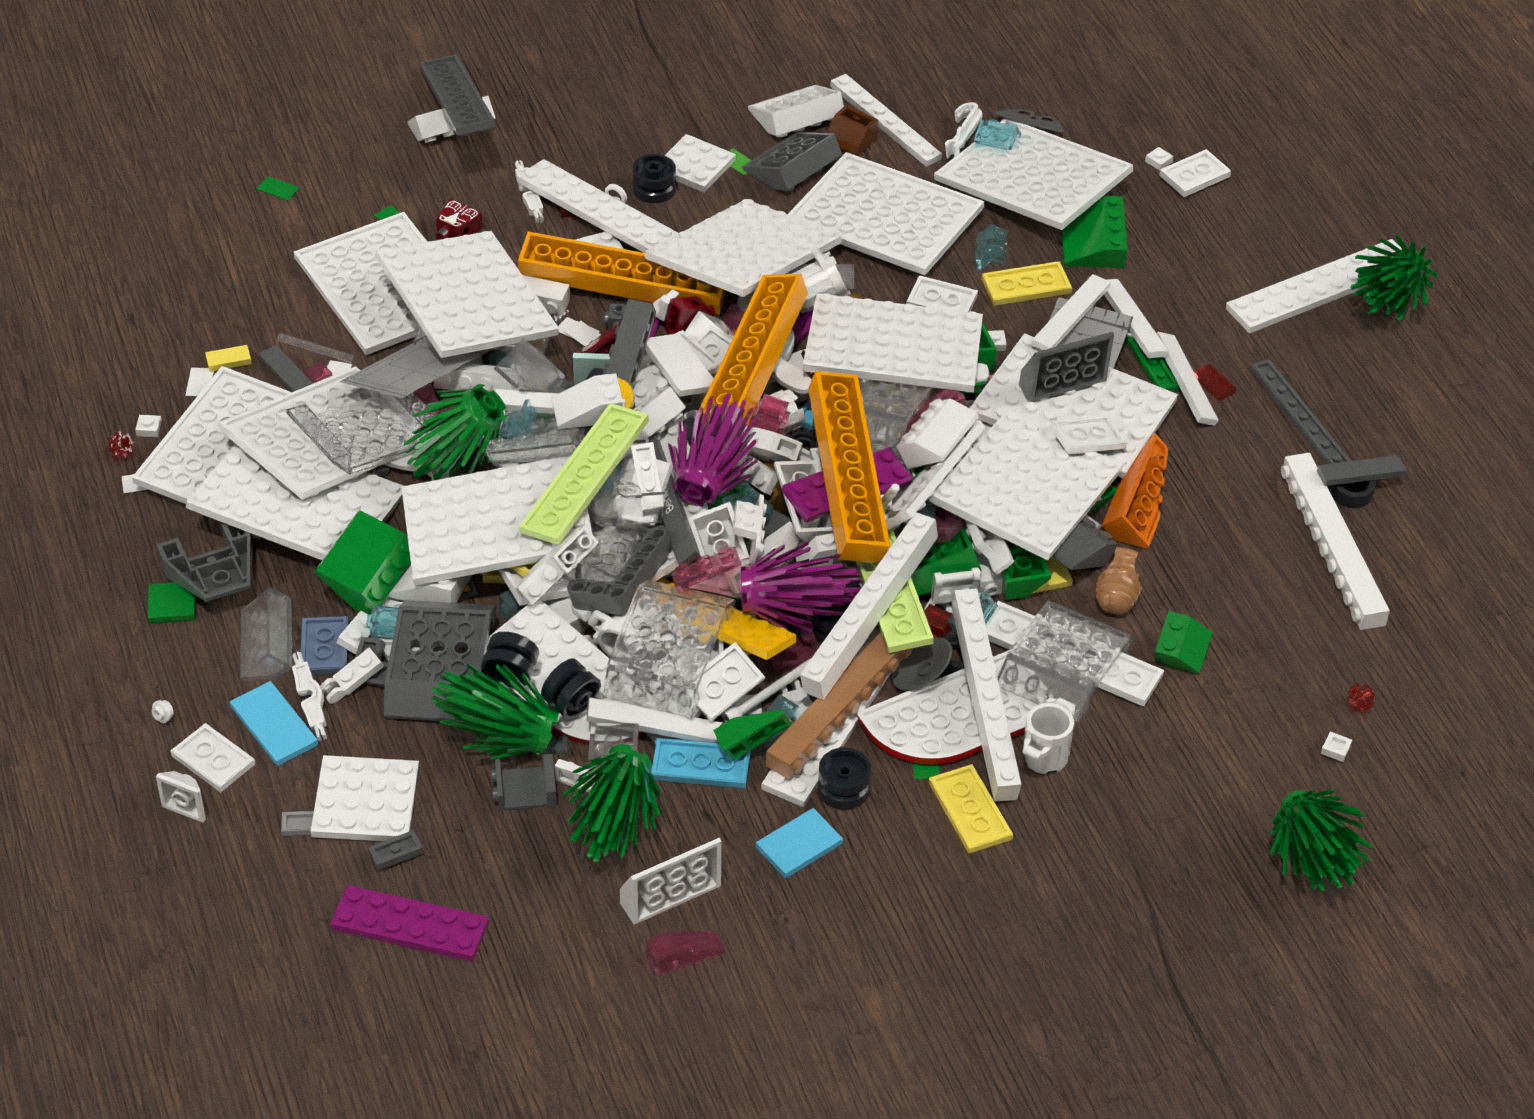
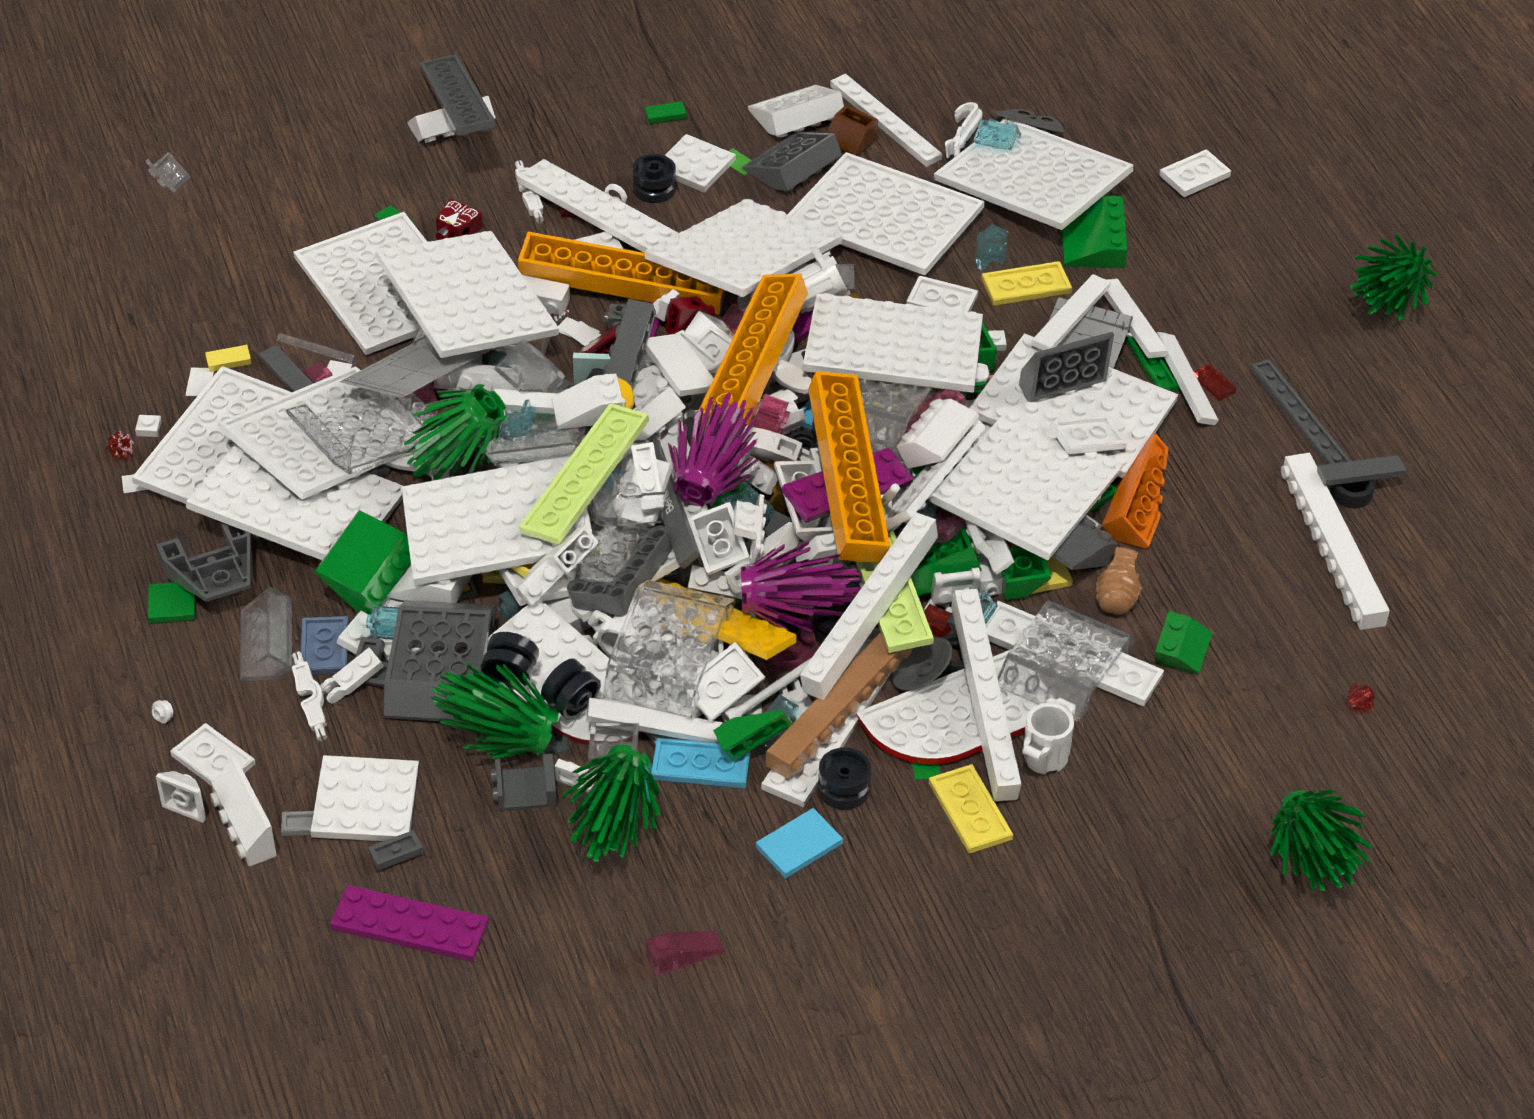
(169, 171): none -> clear bracket
(243, 814): none -> white slope
(273, 723): medium azure tile -> none
(277, 188): green sticker -> none
(665, 112): none -> green tile
(672, 882): white slope -> none
(706, 568): clear pink plate -> none
(1159, 158): white plate -> none
(1300, 292): white plate -> none
(1336, 746): white plate -> none

